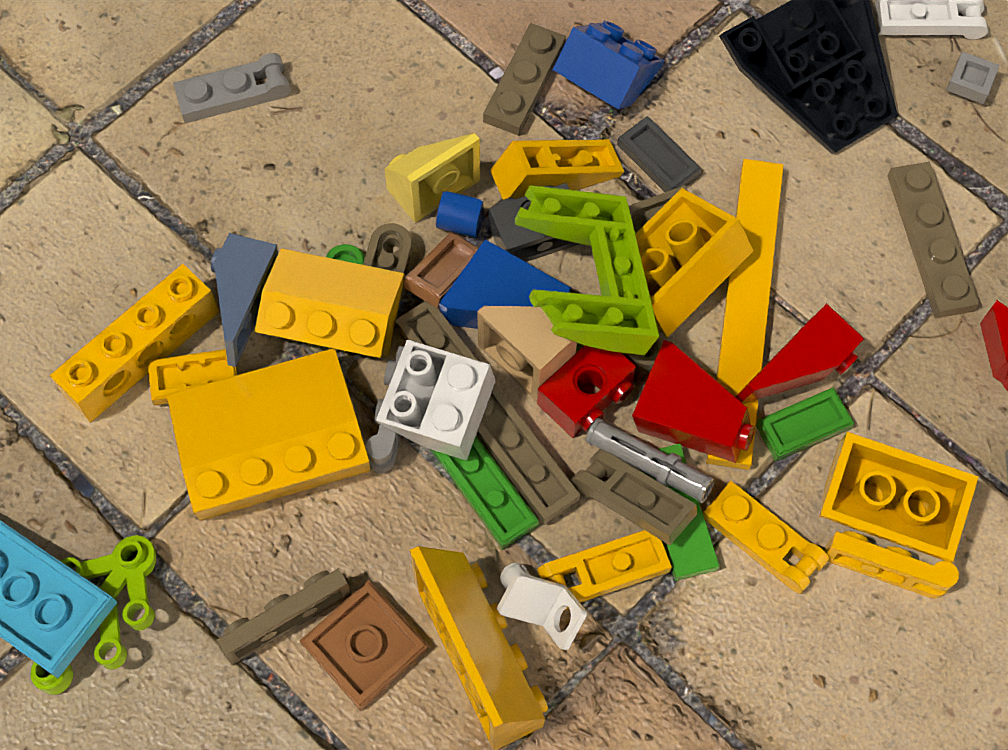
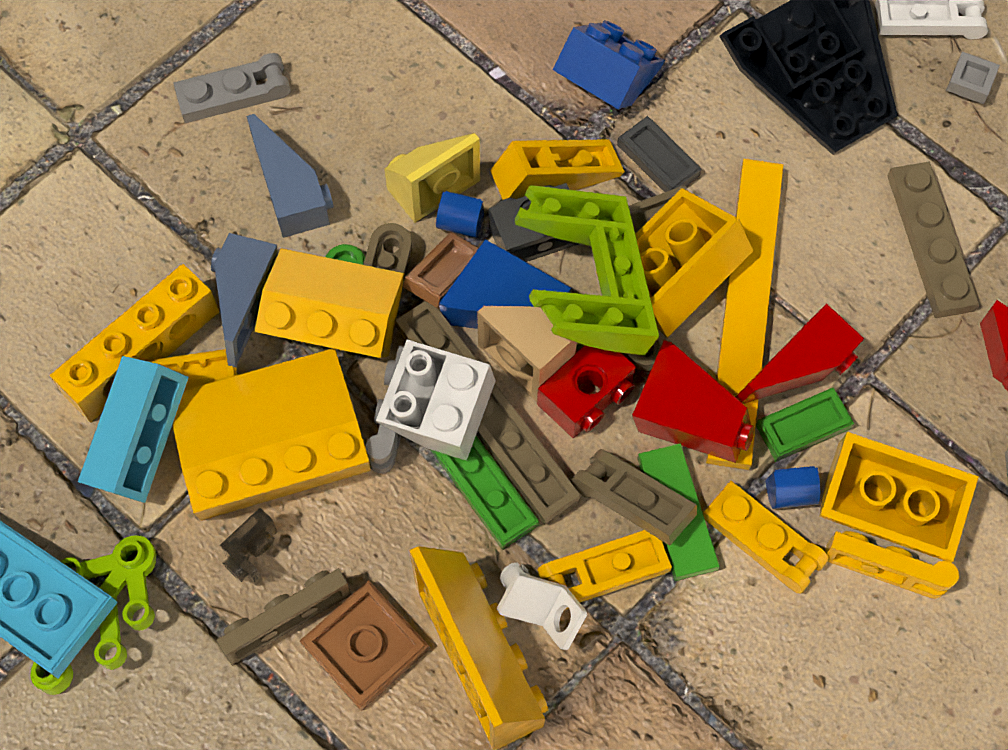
(133, 428): none -> medium azure brick
(249, 539): none -> clear smoke bracket
(291, 182): none -> sand blue slope
(524, 79): dark tan plate -> none
(664, 467): light grey pin -> none
(793, 487): none -> blue brick

